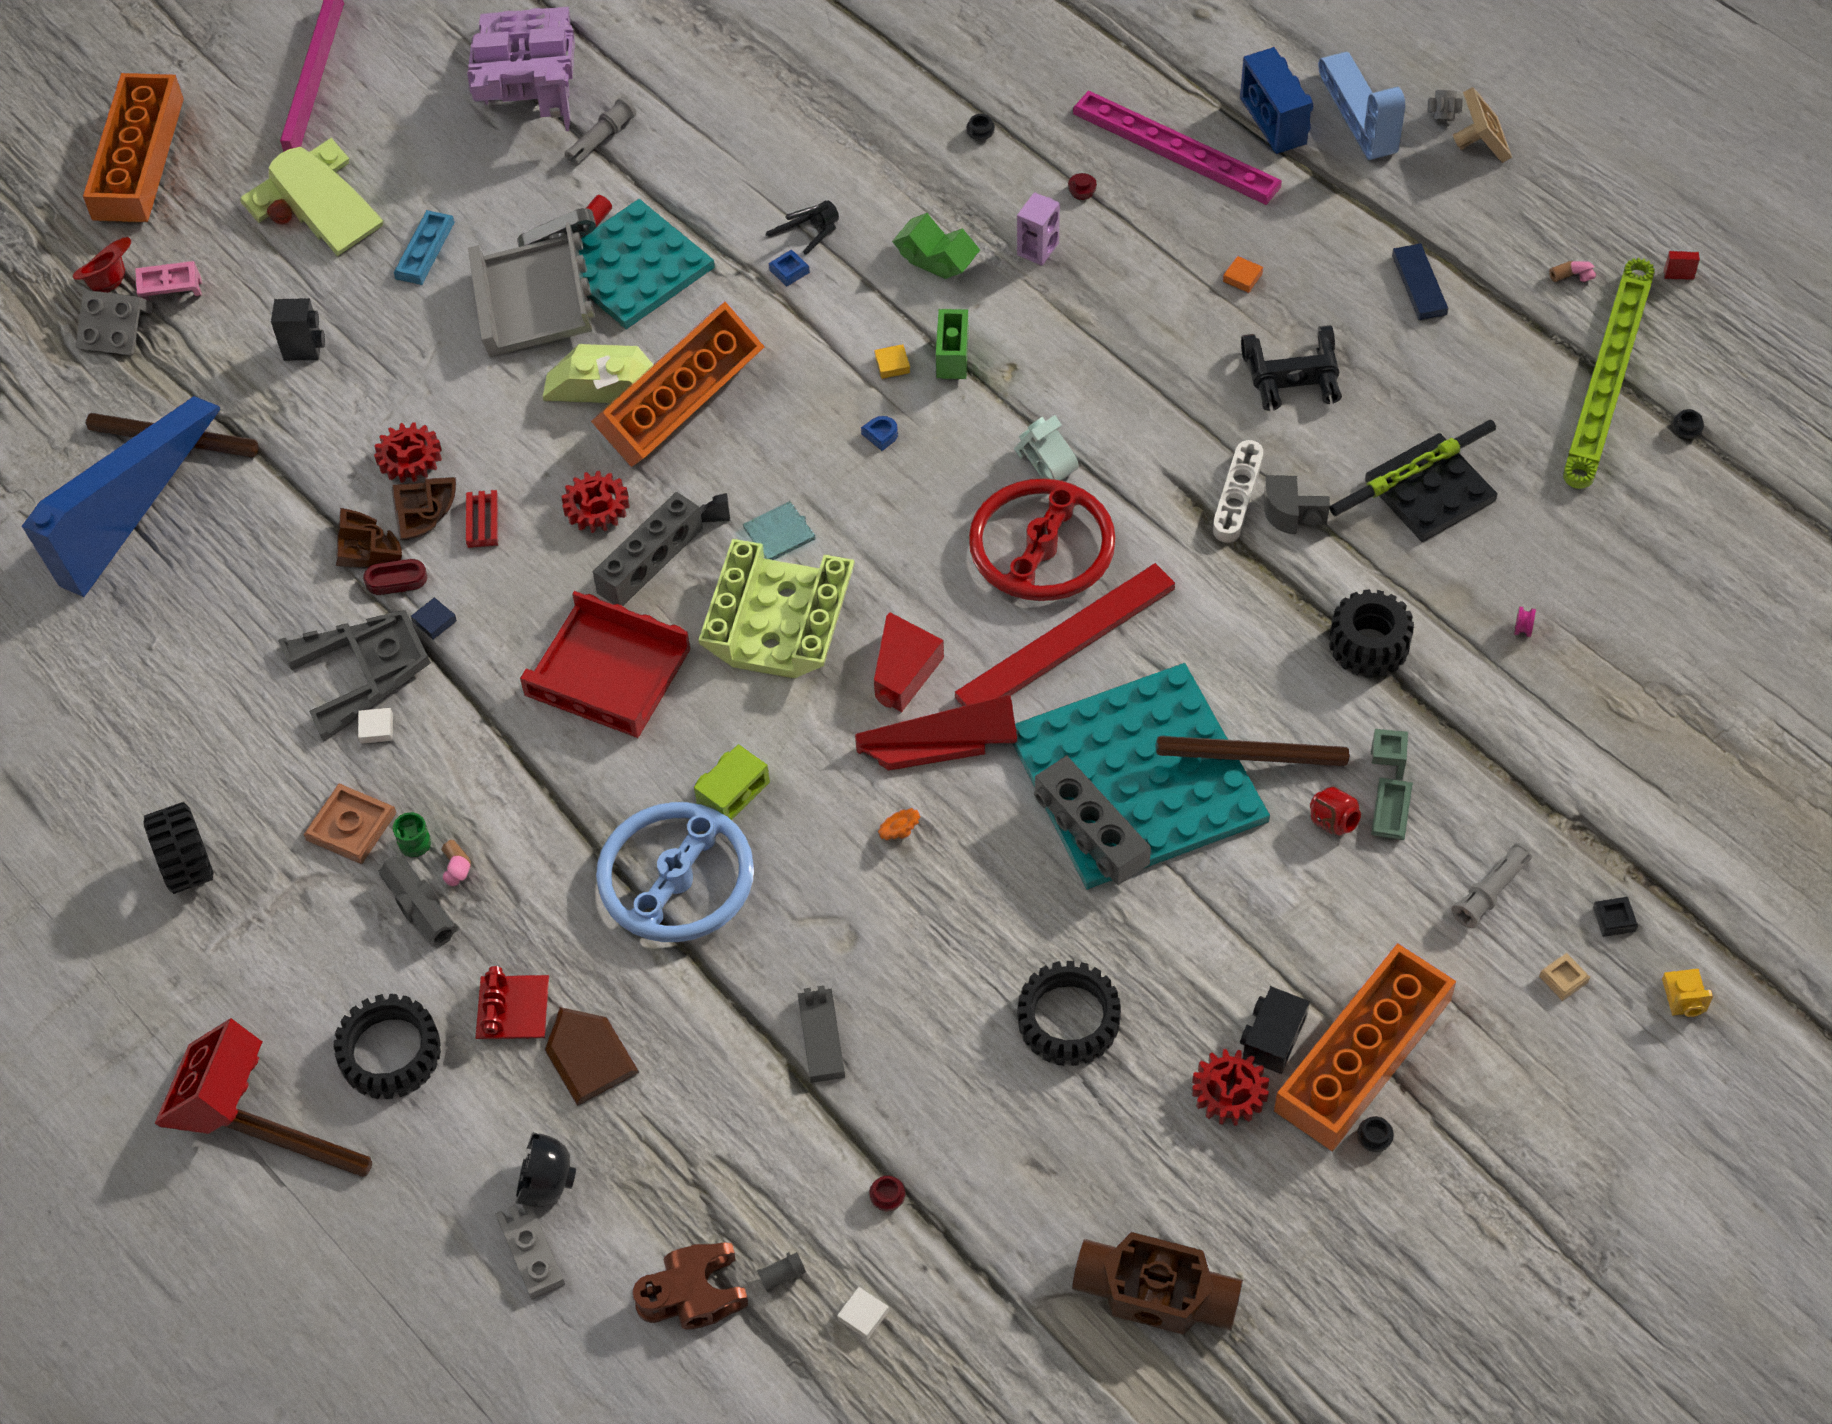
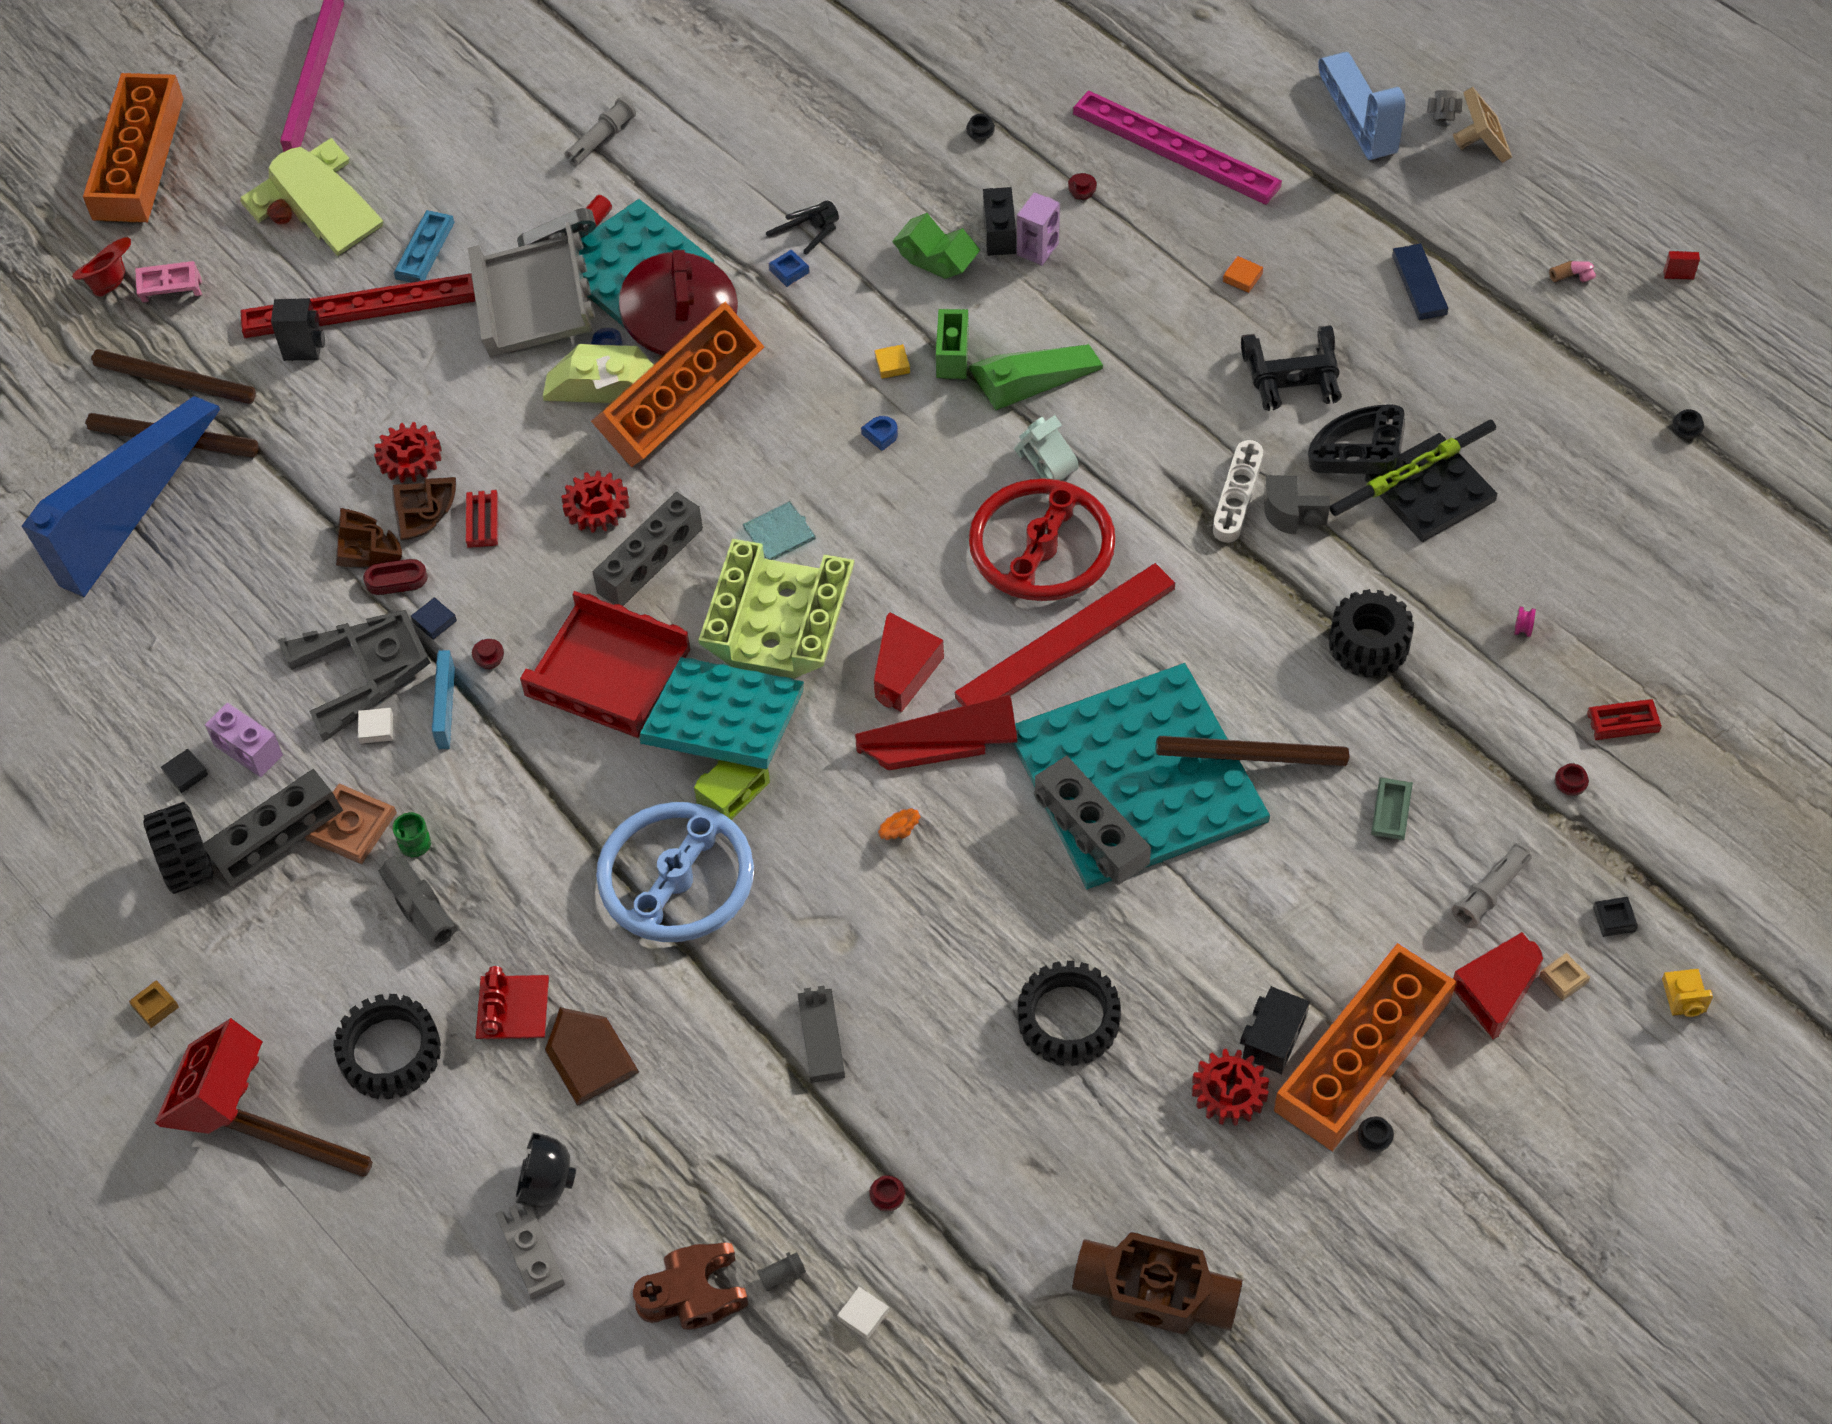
(110, 322): light grey bracket -> none
(153, 1004): none -> pearl gold tile
(174, 376): none -> reddish brown axle
(184, 770): none -> black tile
(244, 739): none -> lavender brick
(272, 827): none -> dark grey brick
(372, 303): none -> red tile
(443, 699): none -> dark azure tile
(458, 865): bright pink arm -> none
(488, 653): none -> dark red plate
(524, 59): lavender piece -> none
(607, 336): none -> clear blue tile
(670, 297): none -> dark red bracket
(716, 509): black tile -> none
(722, 713): none -> teal plate
(999, 221): none -> black brick
(1025, 374): none -> bright green wedge
(1275, 100): blue brick -> none
(1335, 811): red head -> none
(1383, 454): none -> black beam
(1390, 748): sand green panel -> none
(1498, 982): none -> red slope
(1571, 779): none -> dark red plate
(1608, 374): lime plate -> none
(1627, 723): none -> red tile

